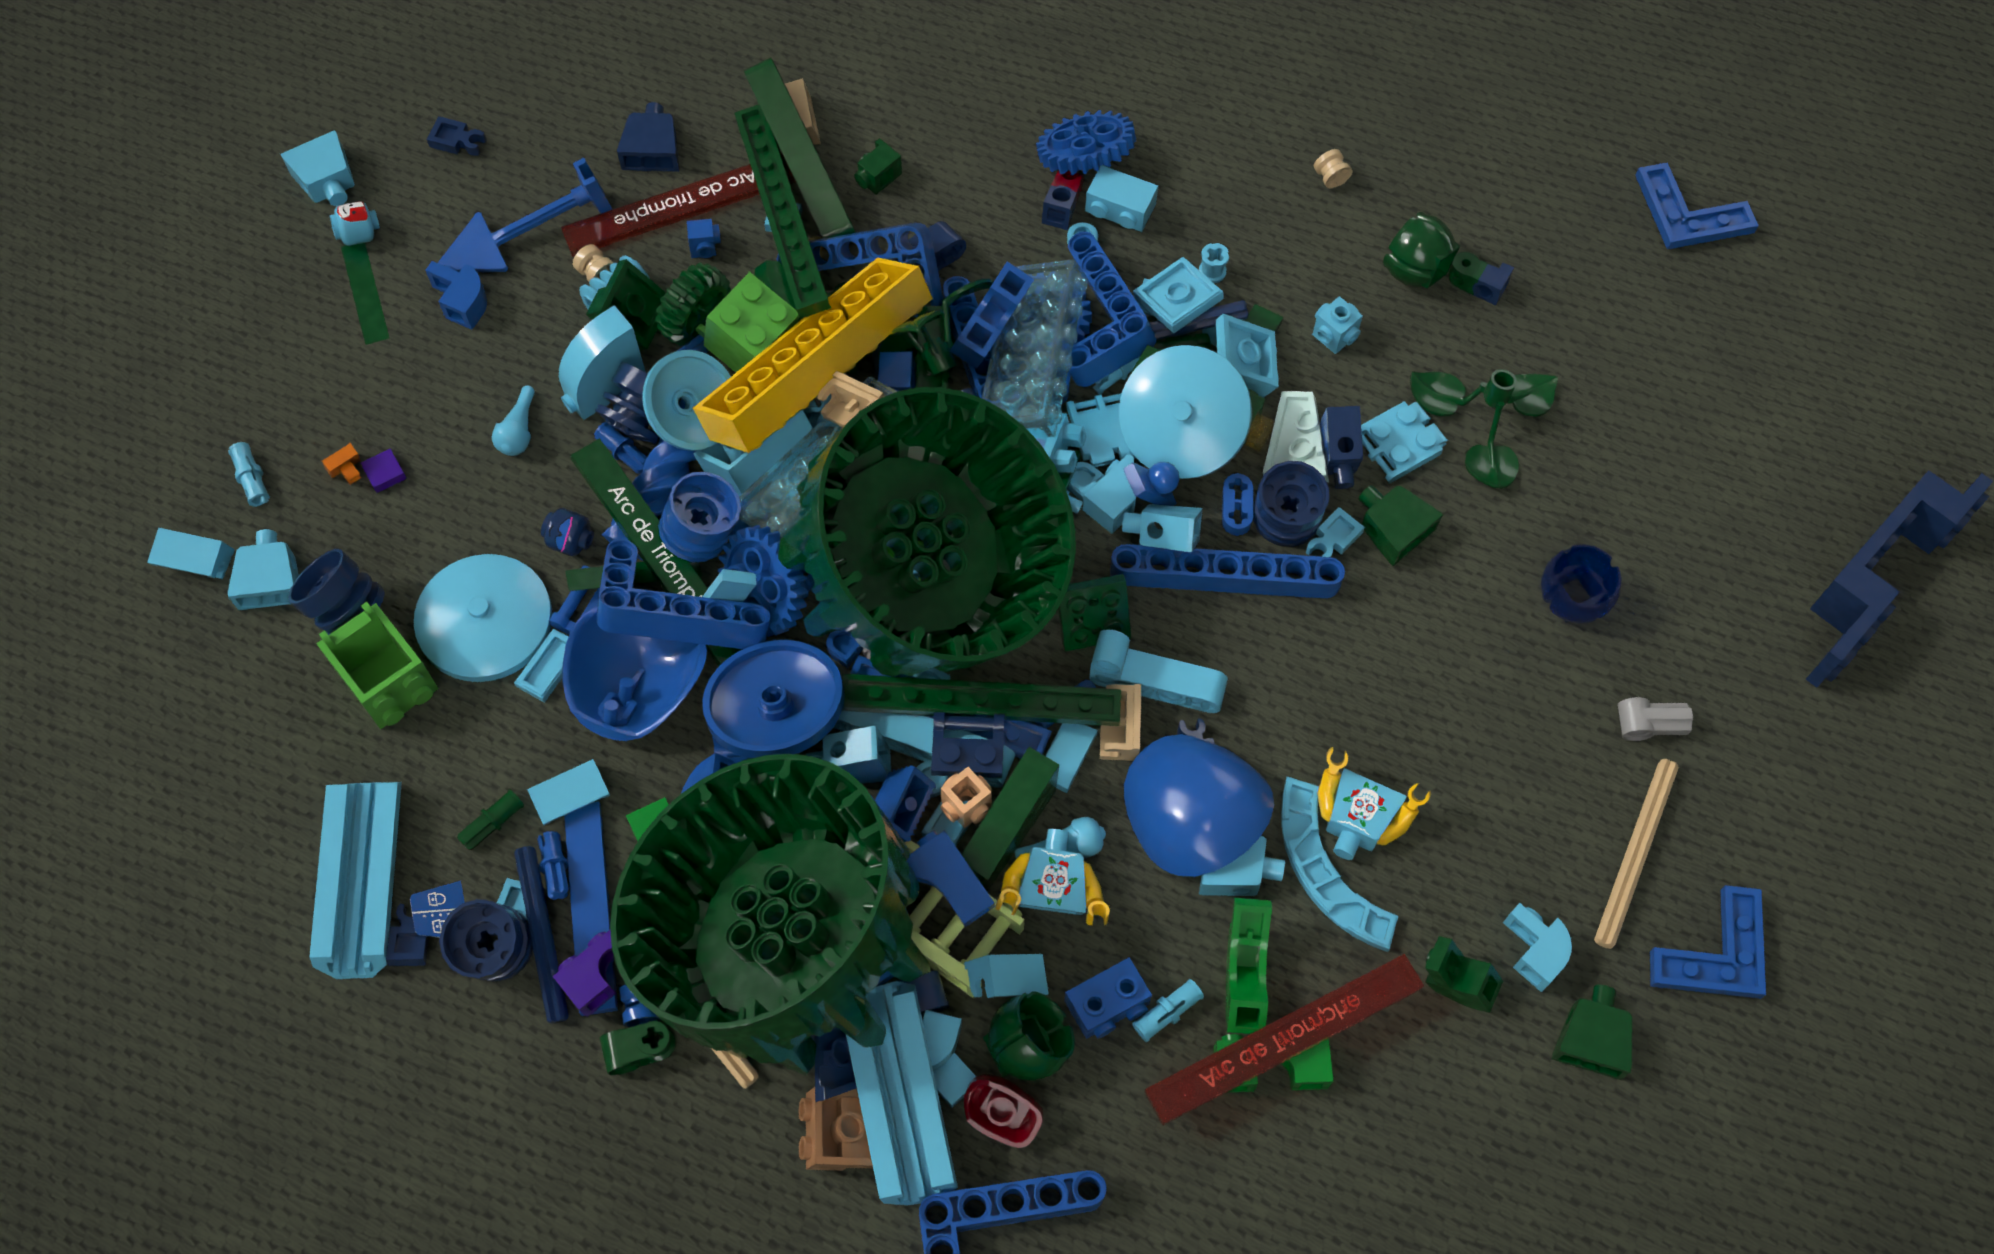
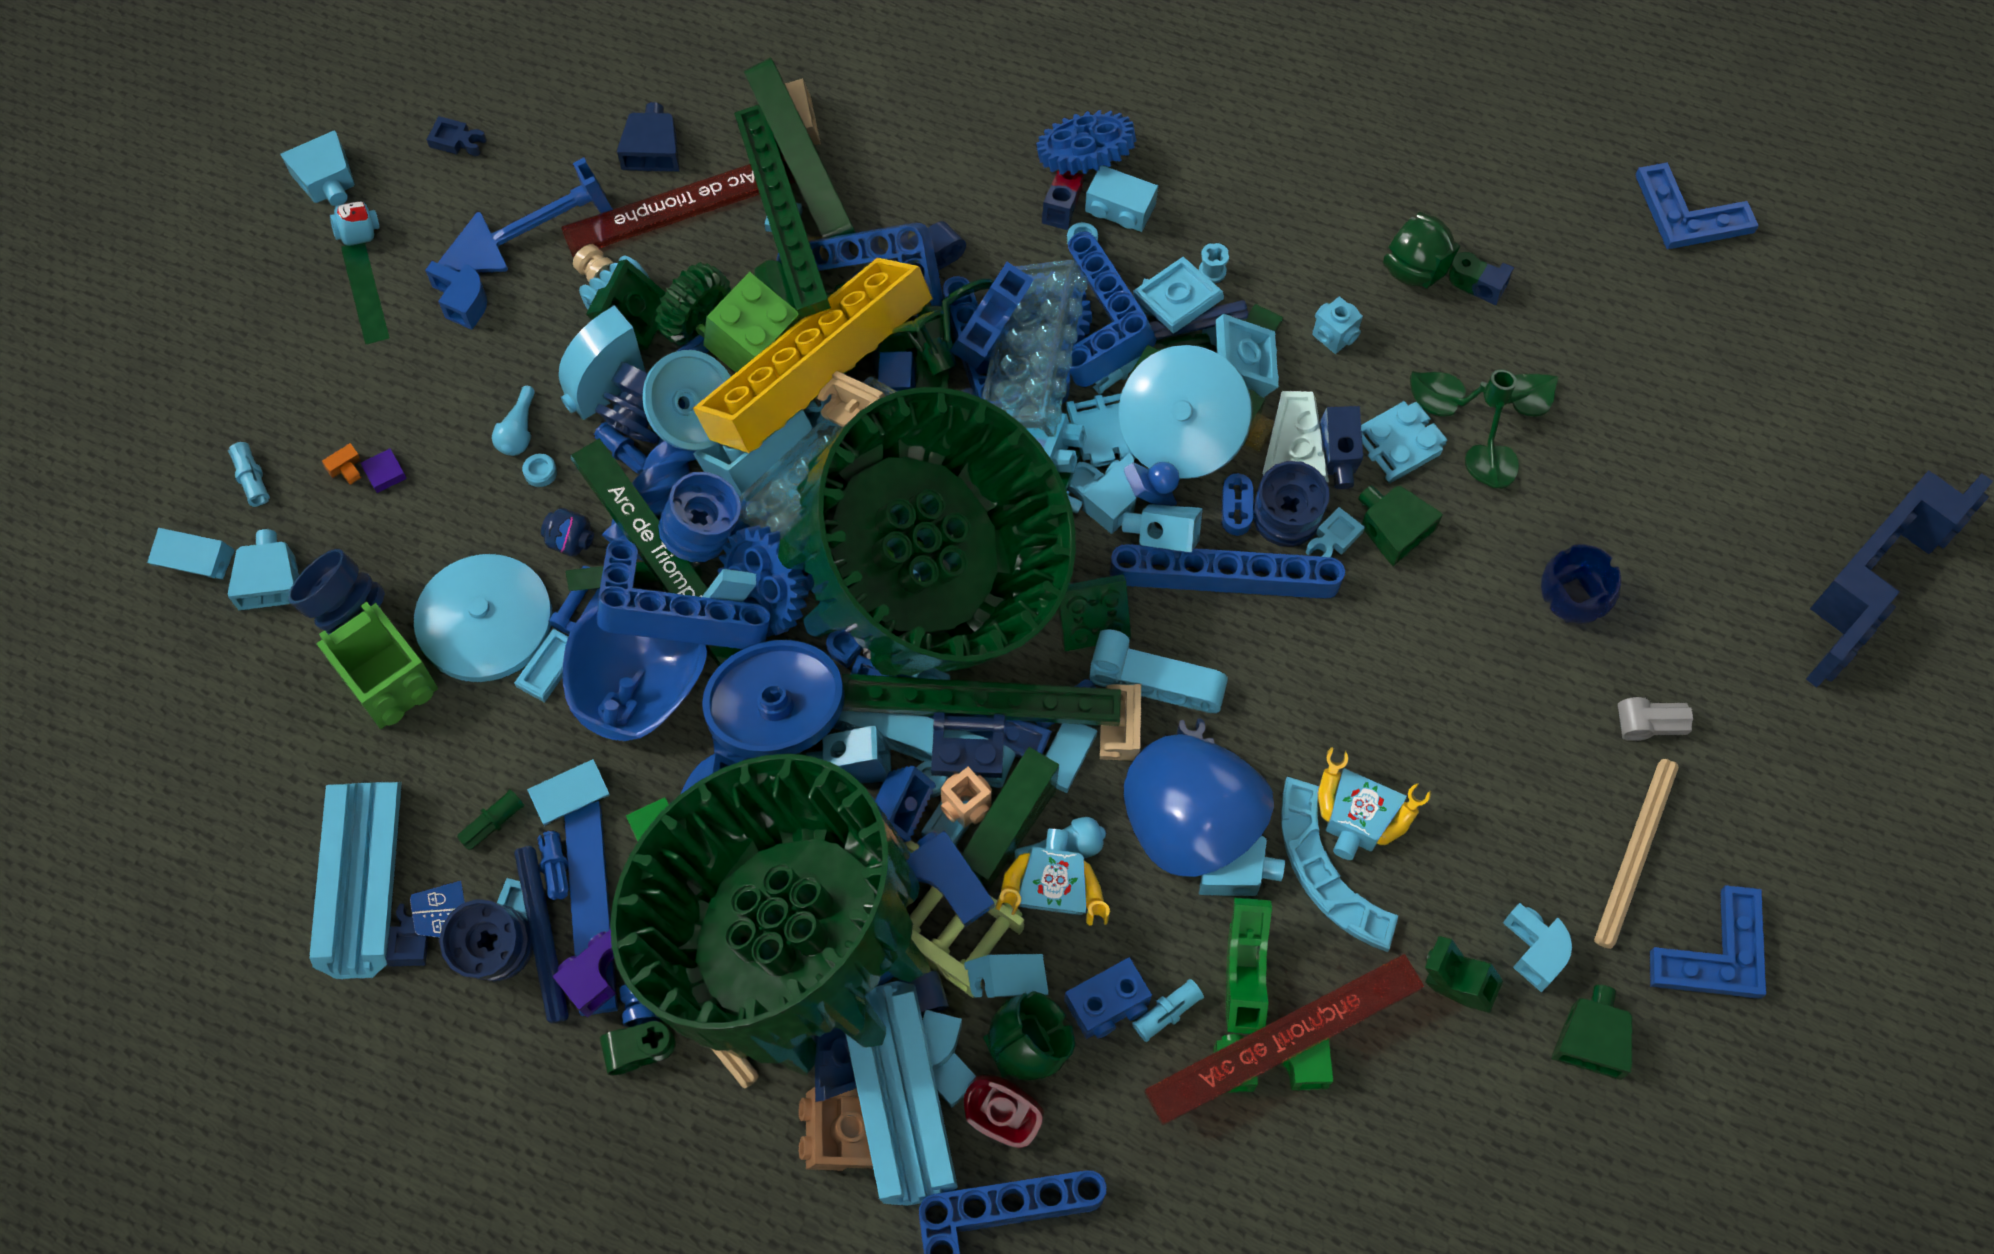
(539, 470): none -> medium azure tile
(703, 237): blue plate -> none
(878, 167): dark green brick -> none
(1333, 168): tan wheel -> none

